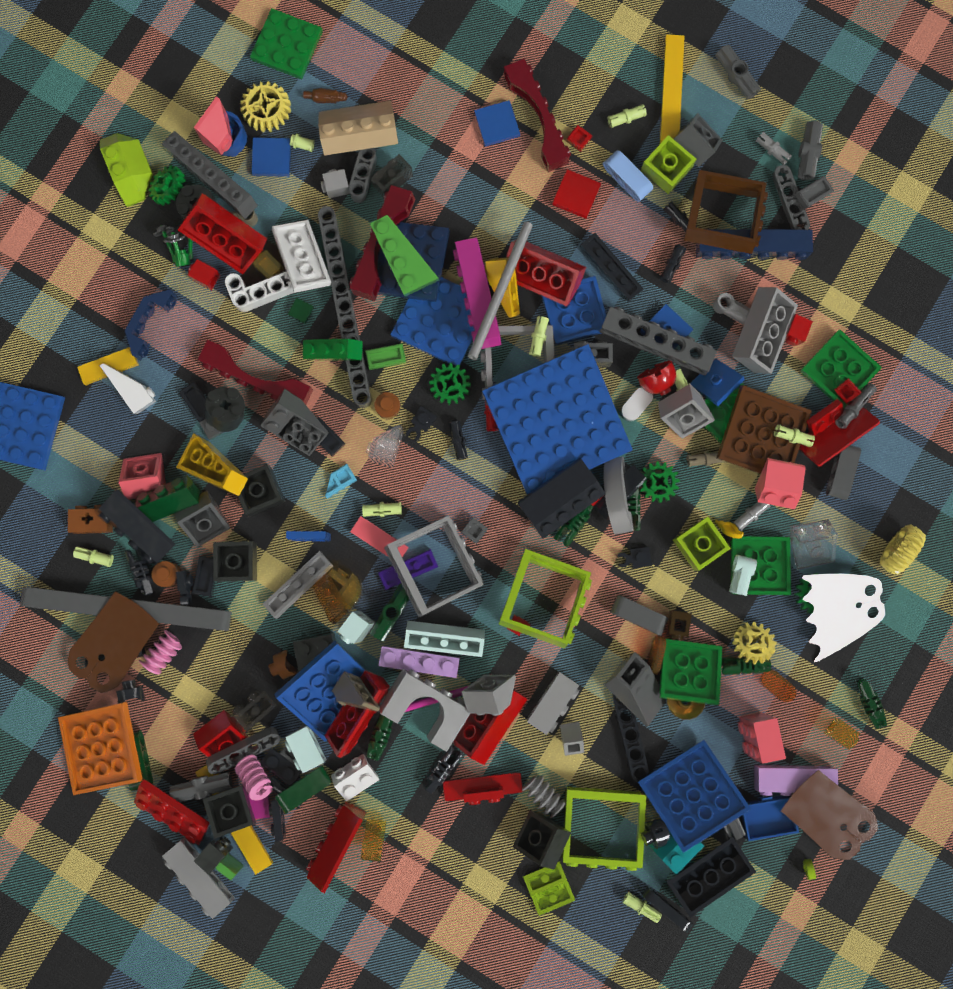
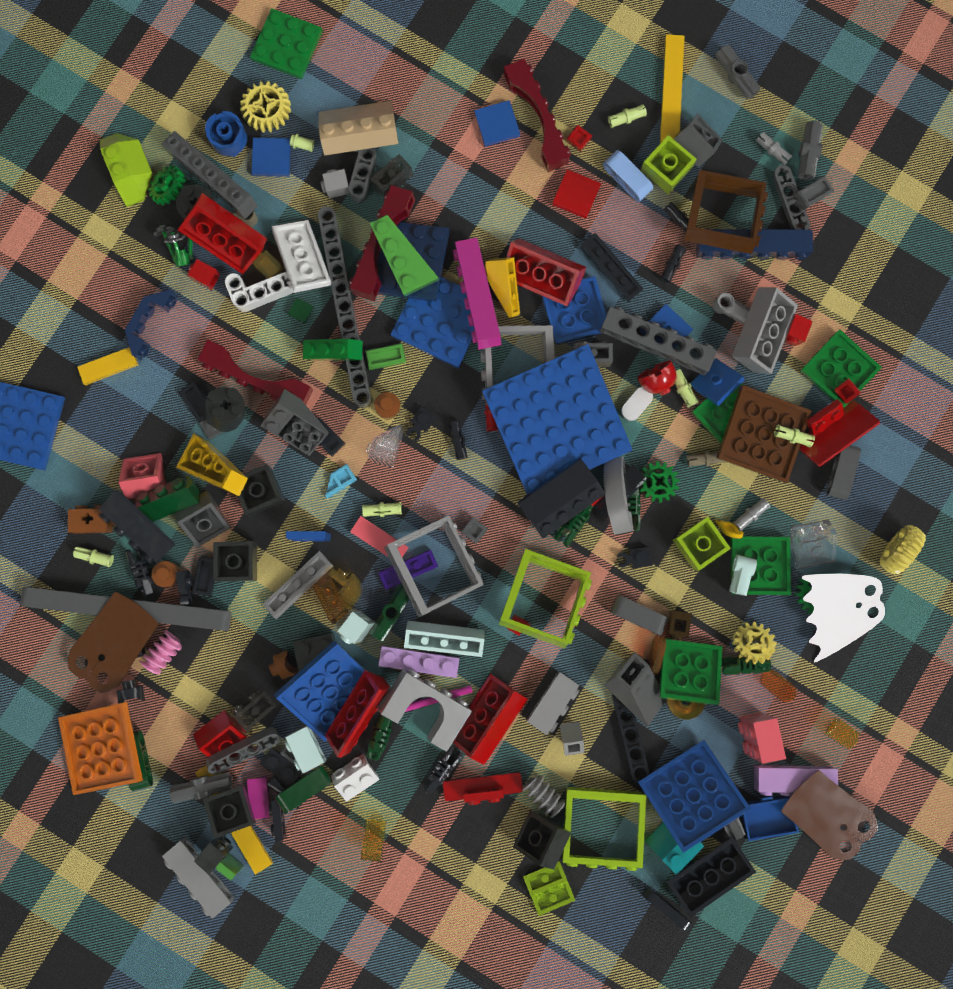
(134, 393): white slope -> none
(171, 812): red plate -> none
(215, 128): coral slope -> none
(253, 777): bright pink piece -> none
(324, 95): reddish brown piece -> none
(335, 846): red slope -> none
(353, 692): dark tan slope -> none
(460, 389): green gear -> none
(489, 694): light grey slope -> none
(500, 291): light grey piece -> none
(538, 336): yellowish green pin -> none
(641, 907): yellowish green axle -> none
(650, 837): black piece -> none
(685, 411): light grey slope -> none
(780, 483): coral slope -> none
(809, 869): lime tile -> none
(852, 411): dark grey pin -> none
(872, 704): dark green hinge -> none

